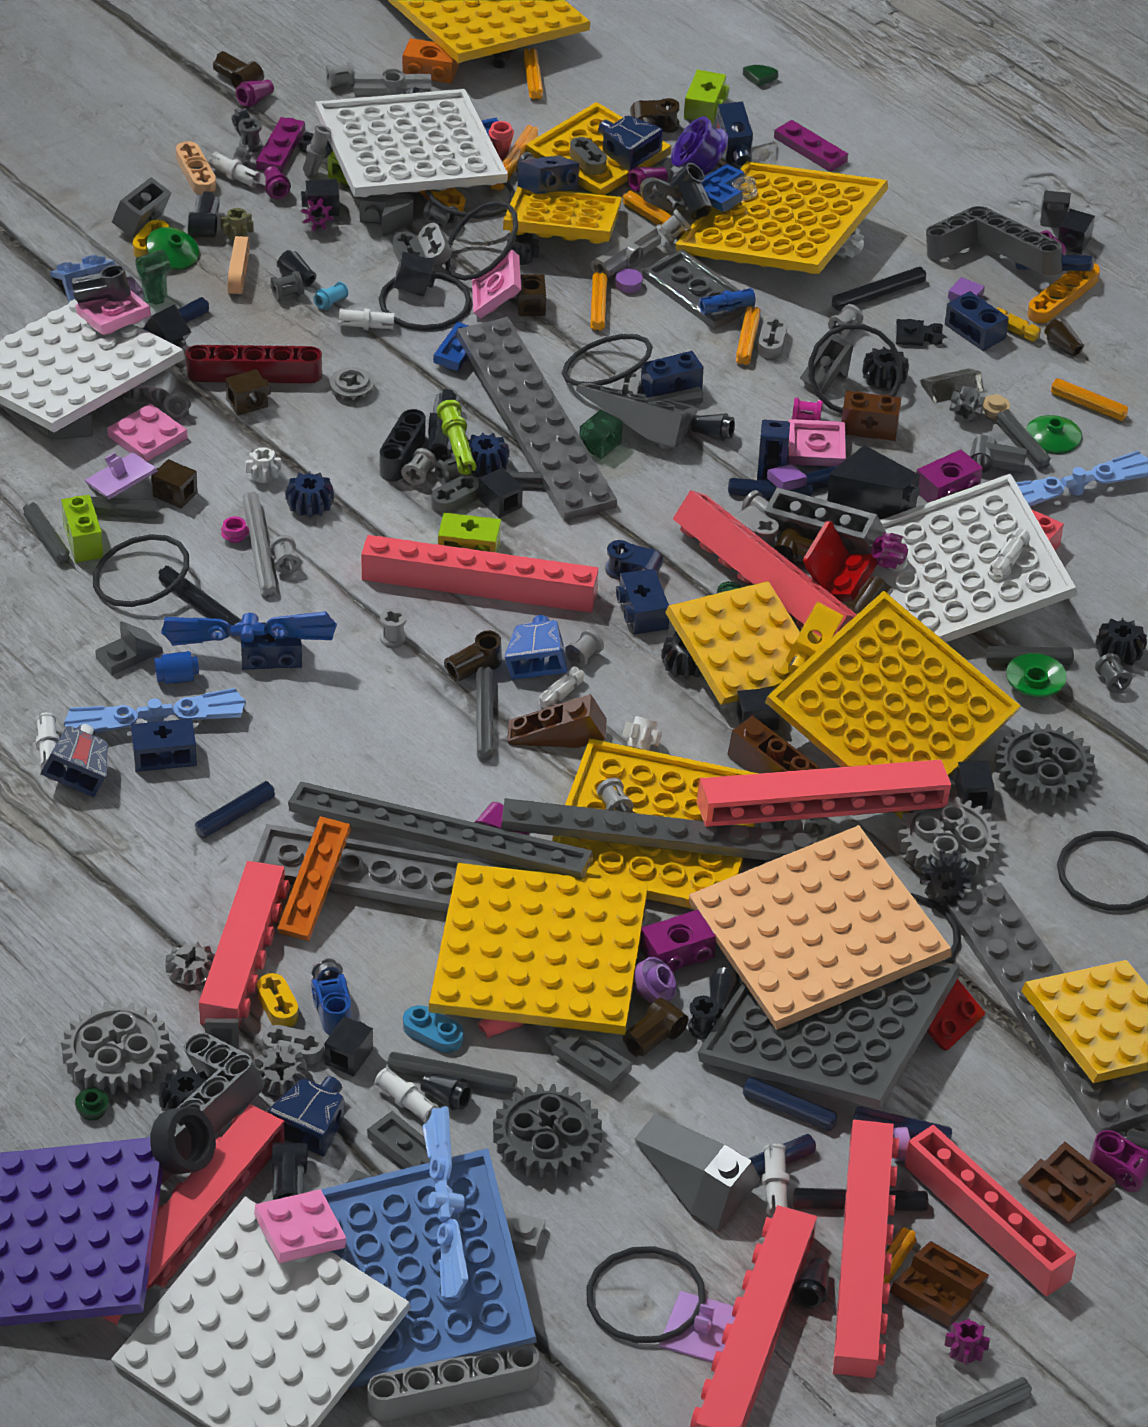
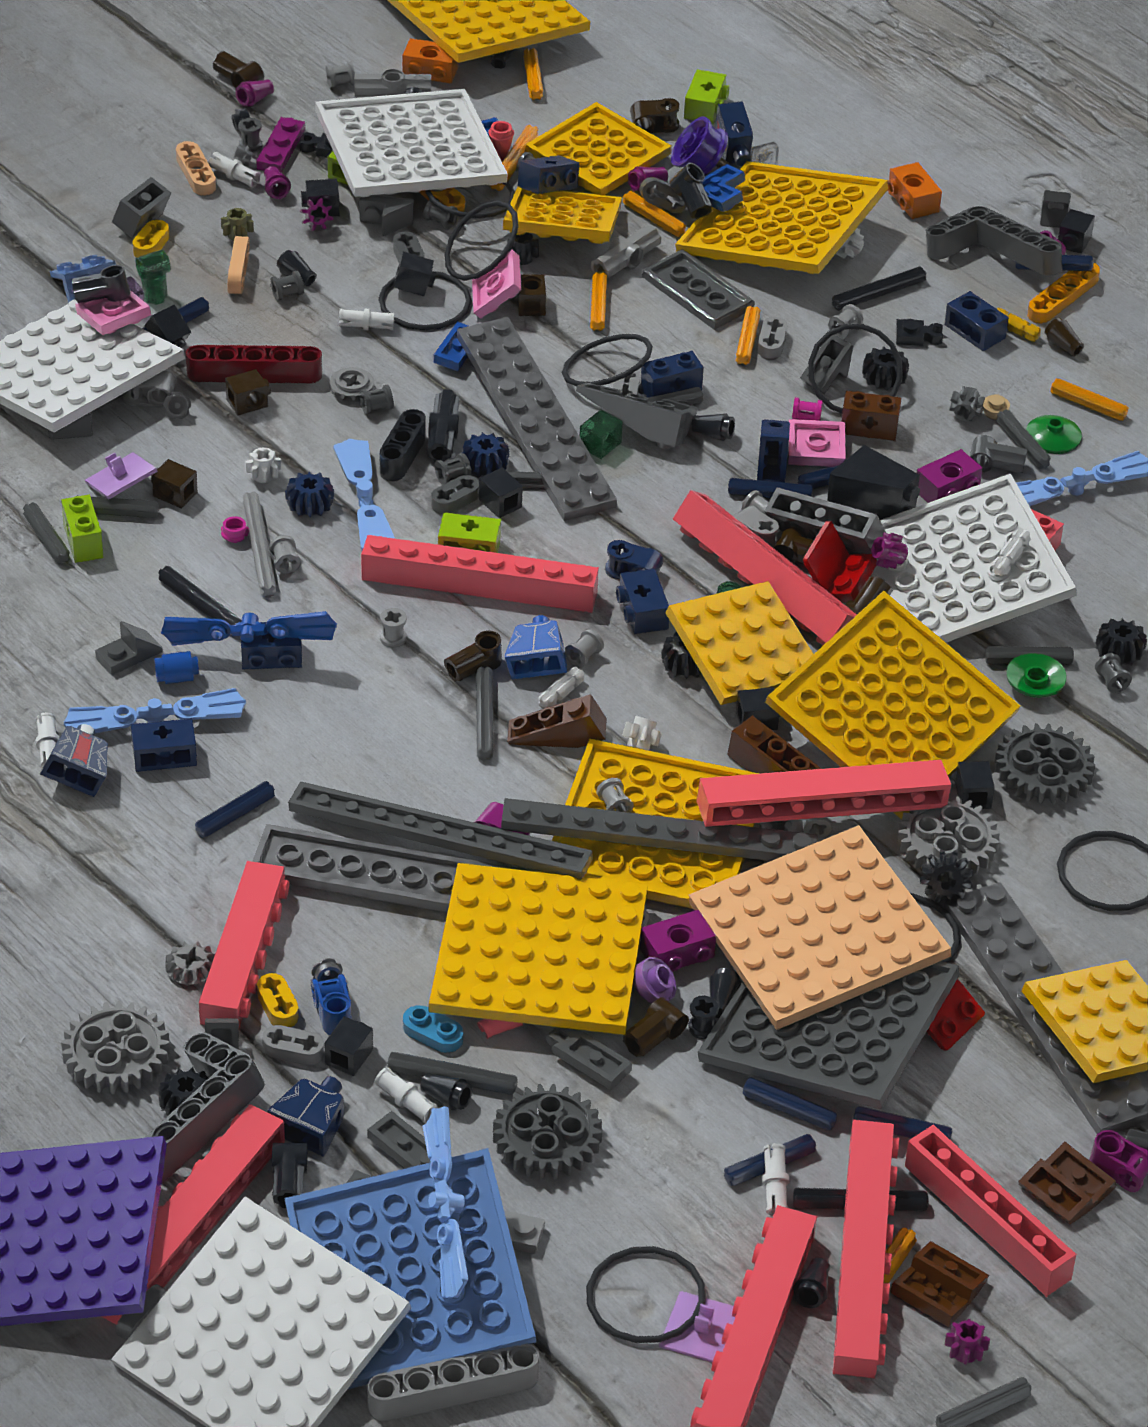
(92, 1104): dark green plate -> none
(147, 432): bright pink plate -> none
(169, 589): black piece -> none
(177, 244): green dish -> none
(202, 1140): black tyre -> none
(204, 218): black piece -> none
(291, 1076): light grey gear -> none
(300, 1226): bright pink plate -> none
(314, 878): orange plate -> none
(316, 150): light grey axle -> none
(326, 297): medium azure pin -> none
(356, 462): none -> light blue piece
(376, 399): none -> dark grey bush
(418, 466): light grey bush -> none
(438, 243): light grey beam -> none
(454, 428): lime pin -> none
(589, 155): dark grey beam -> none
(629, 280): medium lavender tile -> none
(630, 141): dark blue torso -> none
(673, 226): light grey bush -> none
(701, 1171): dark grey wedge -> none
(727, 301): blue pin -> none
(747, 186): clear bush -> none
(760, 74): dark green tile -> none
(787, 477): medium lavender tile -> none
(807, 643): yellow torso -> none
(811, 145): magenta plate -> none
(903, 1135): lavender tile -> none
(914, 190): none -> orange brick
(942, 386): clear smoke slope -> none
(963, 286): medium lavender tile -> none

